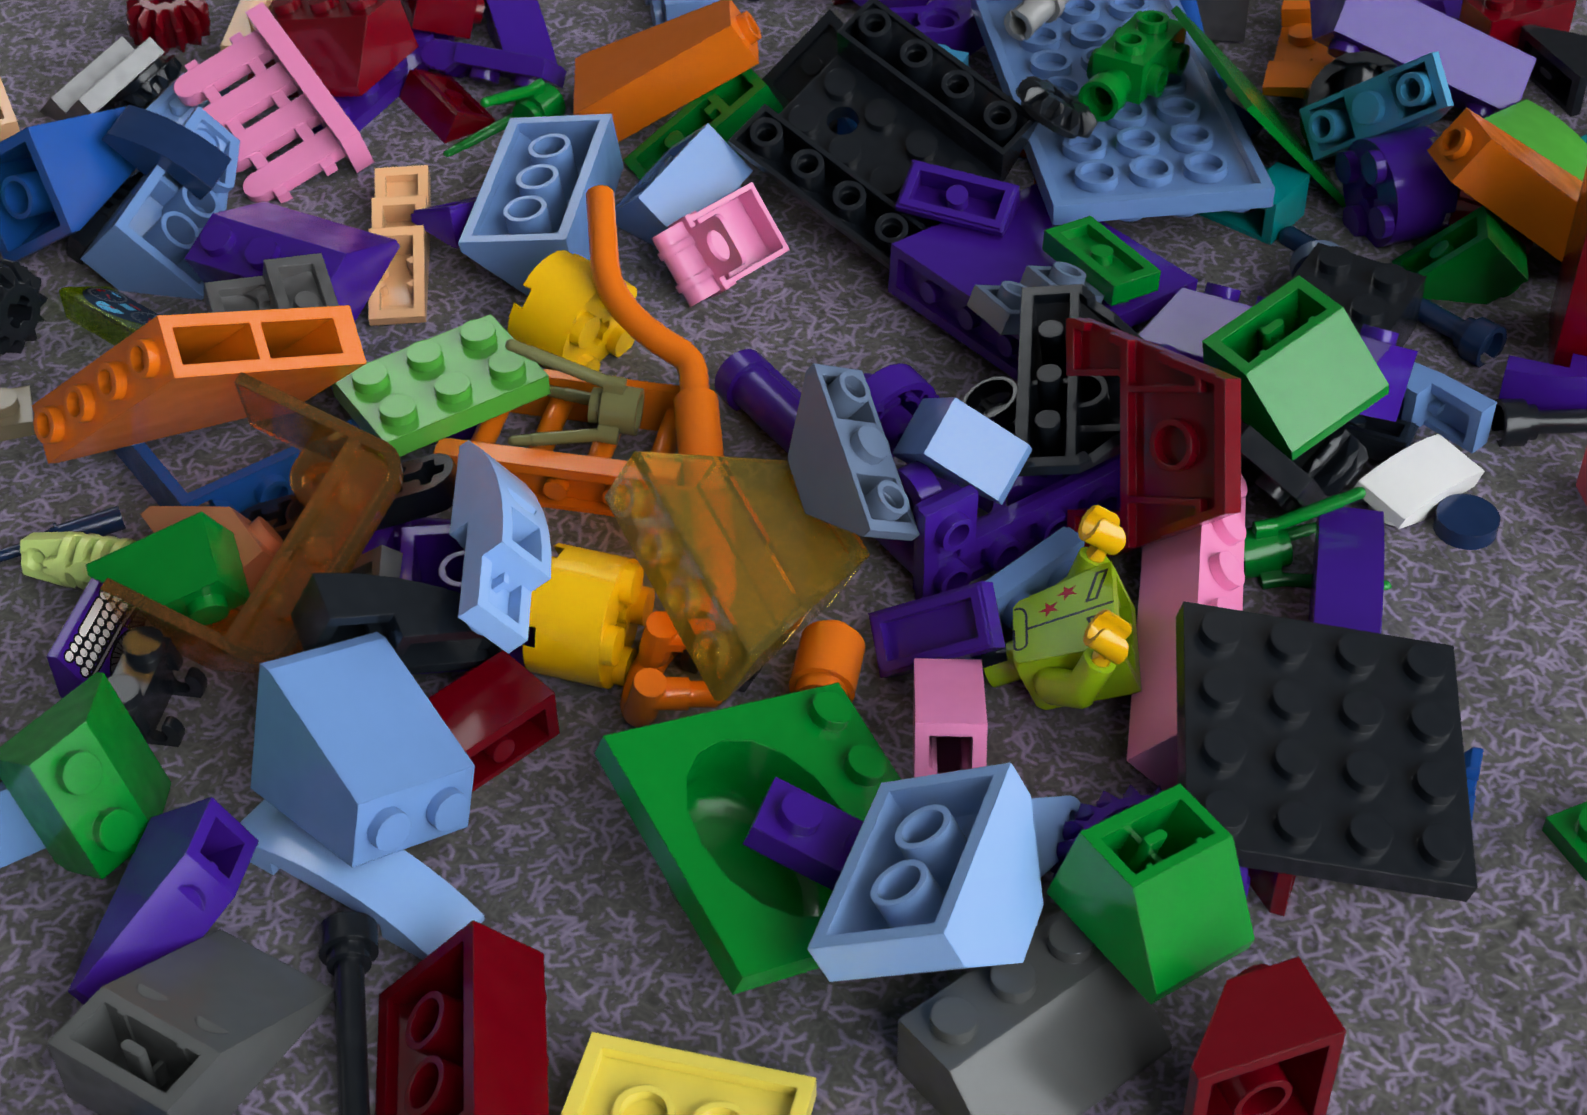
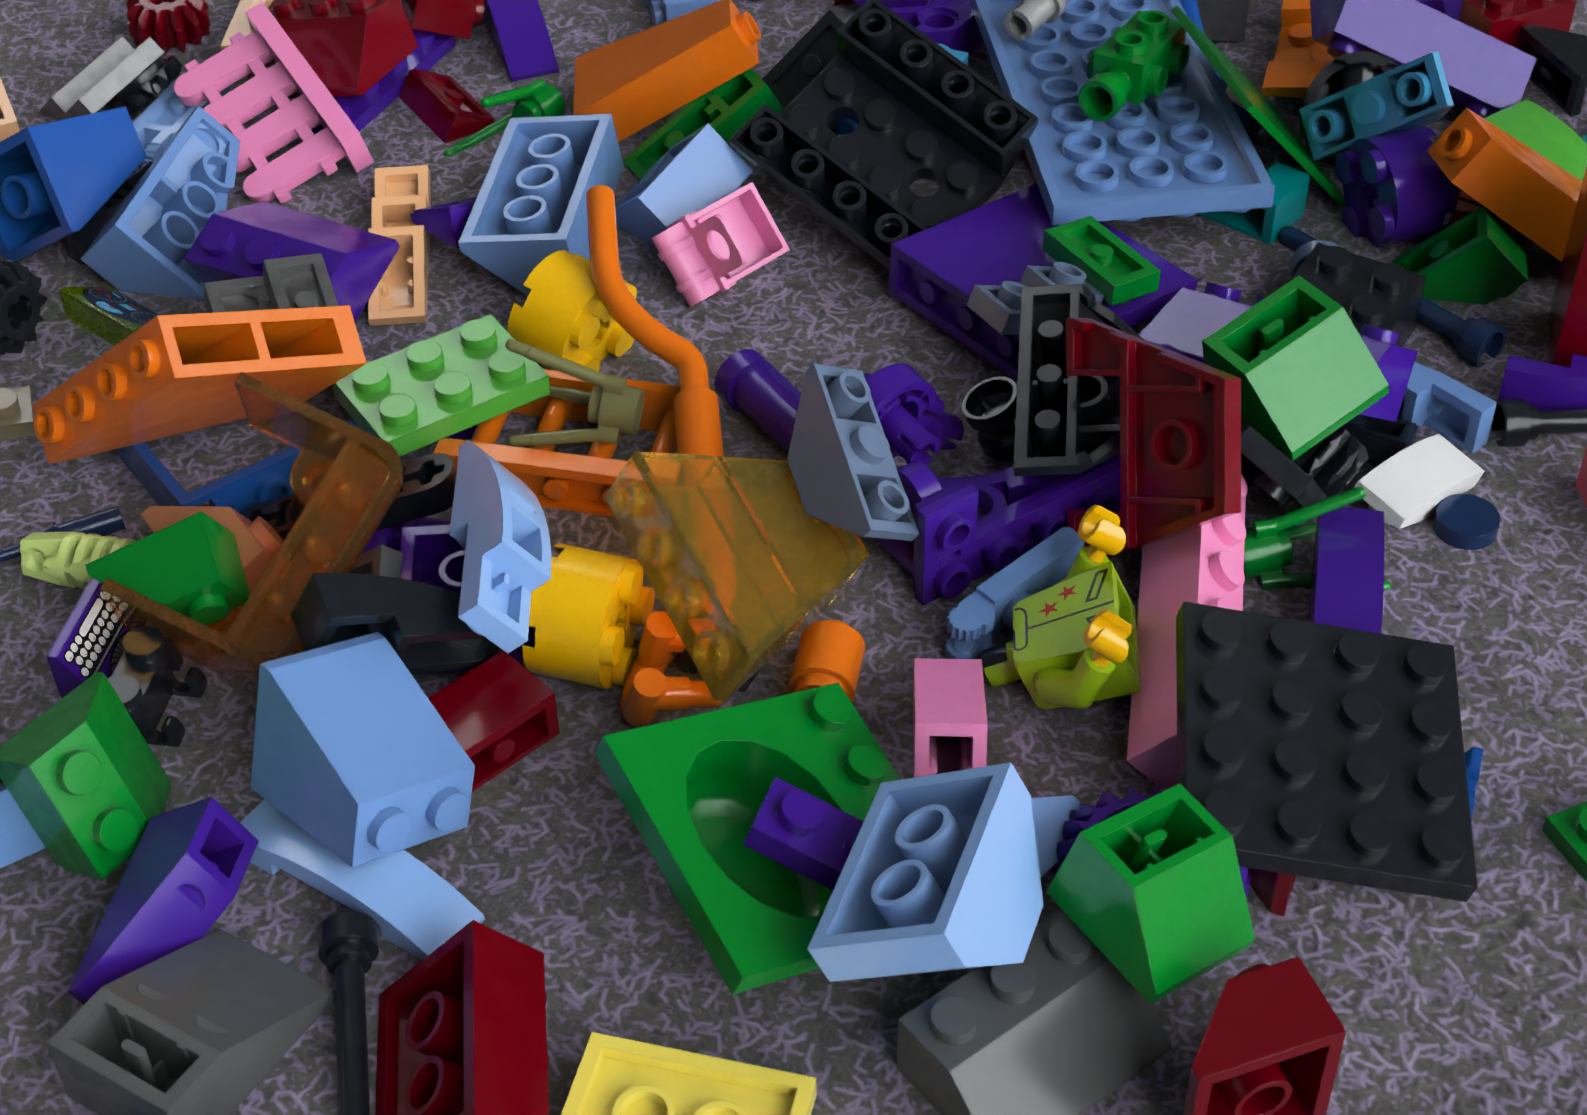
(154, 140): dark blue slope -> none
(489, 64): dark purple hinge -> none
(937, 626): dark purple tile -> none
(959, 198): dark purple slope -> none
(963, 447): slope -> none
(1055, 108): black gear -> none

